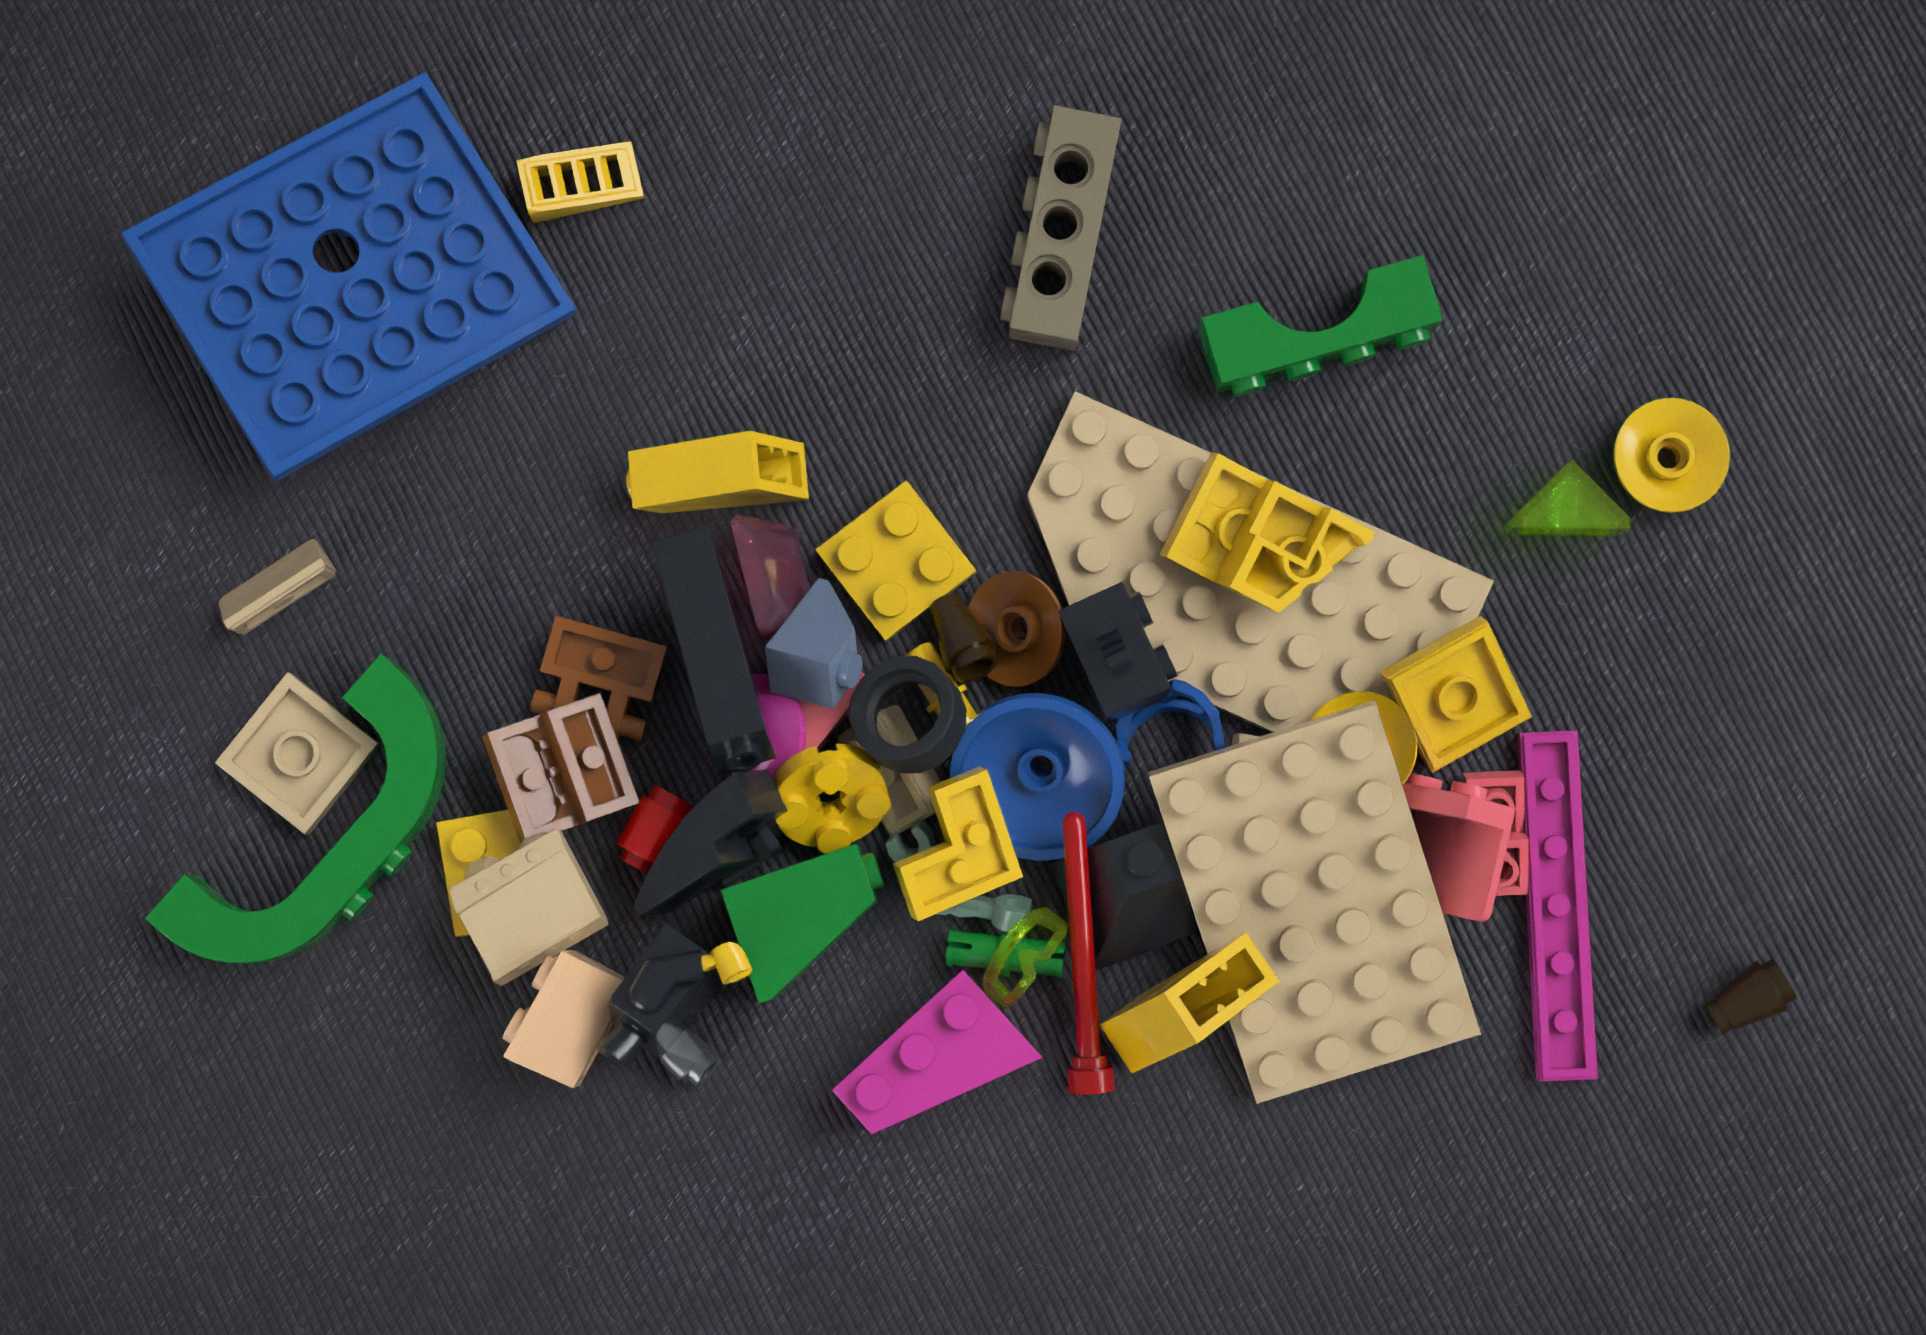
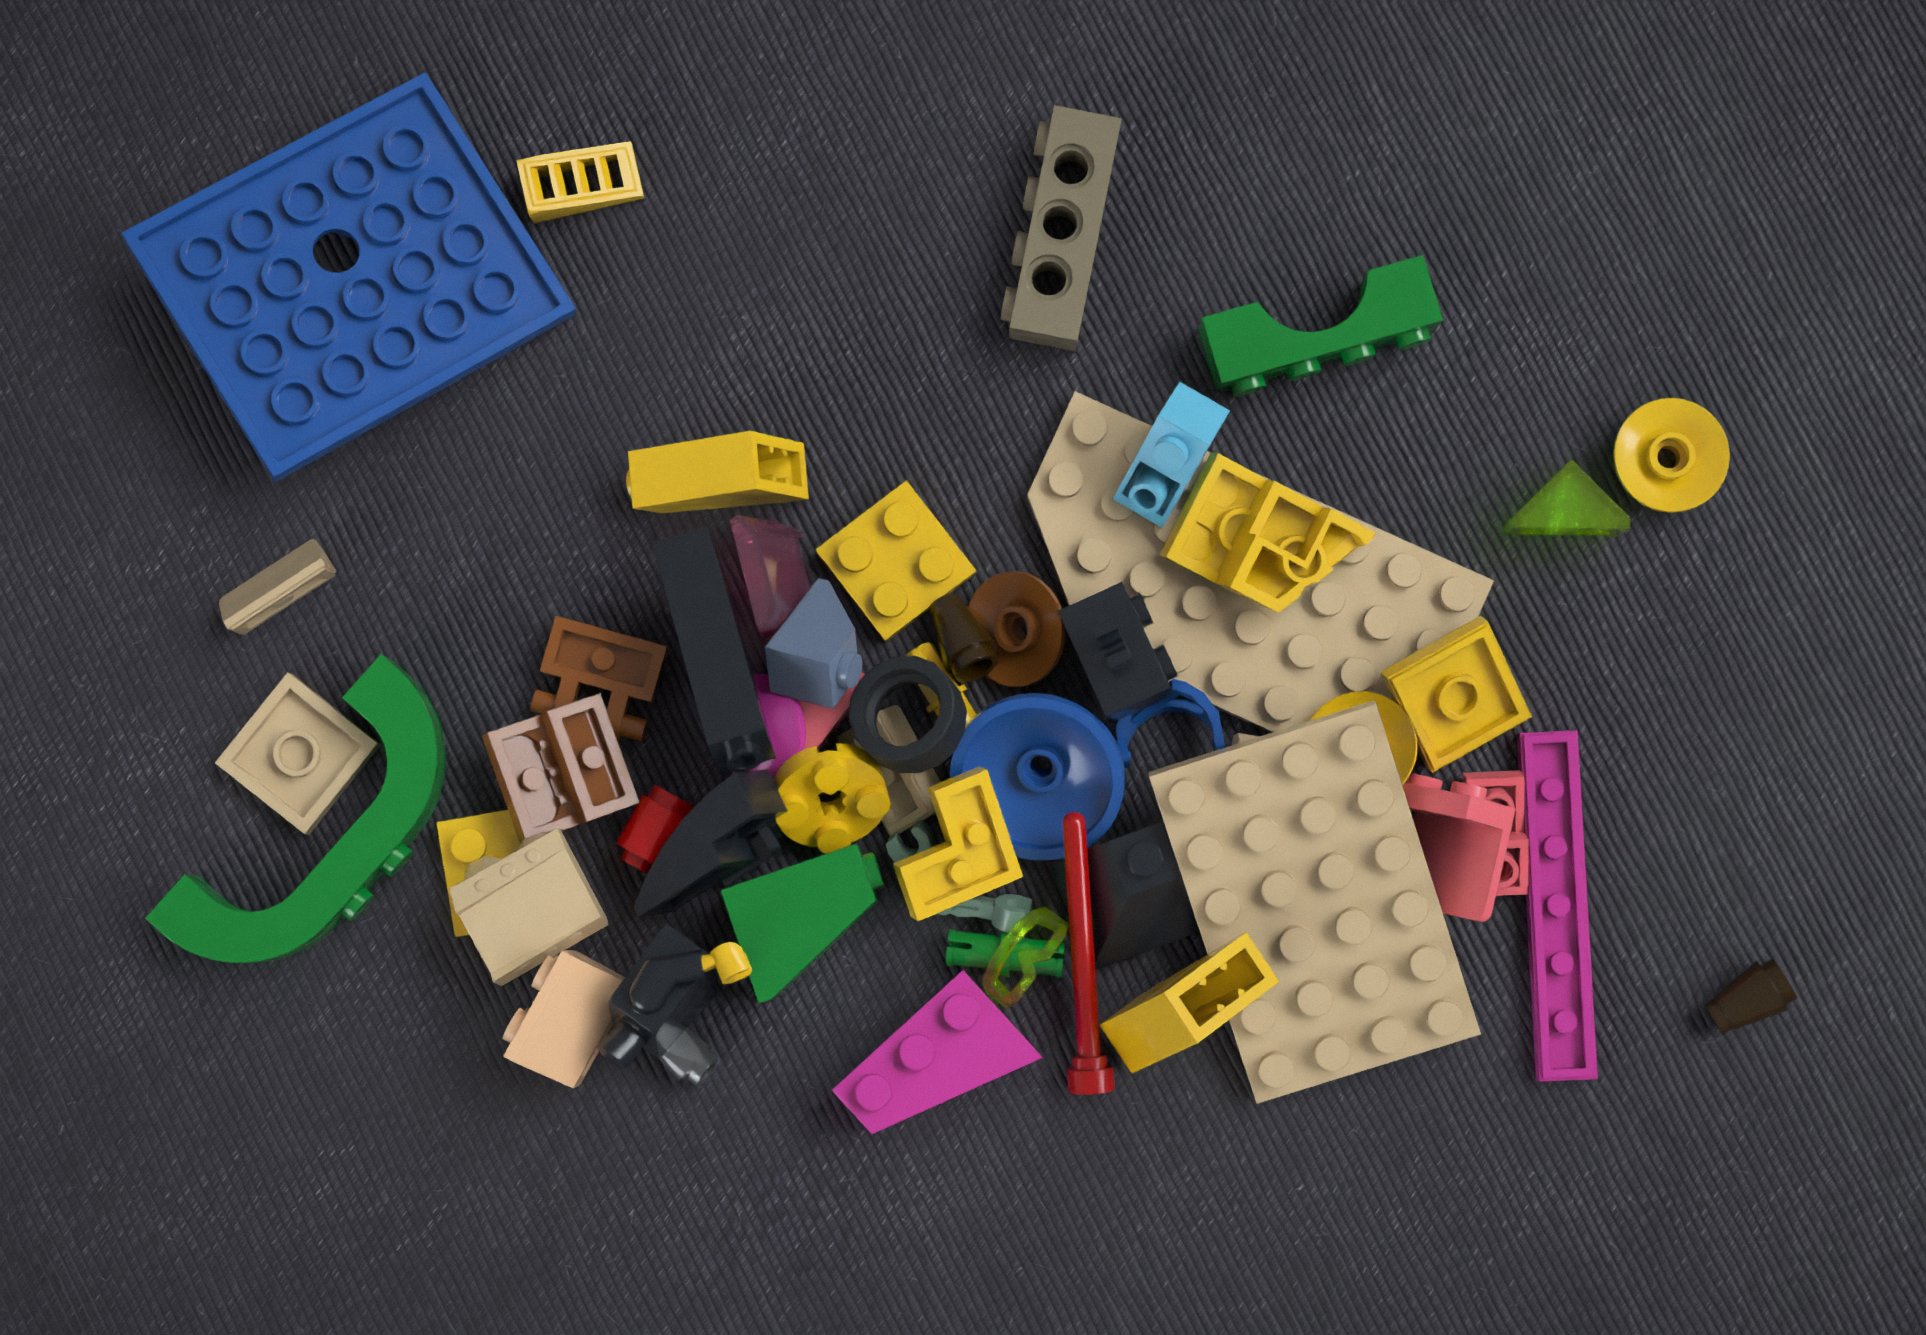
(1170, 454): none -> medium azure slope

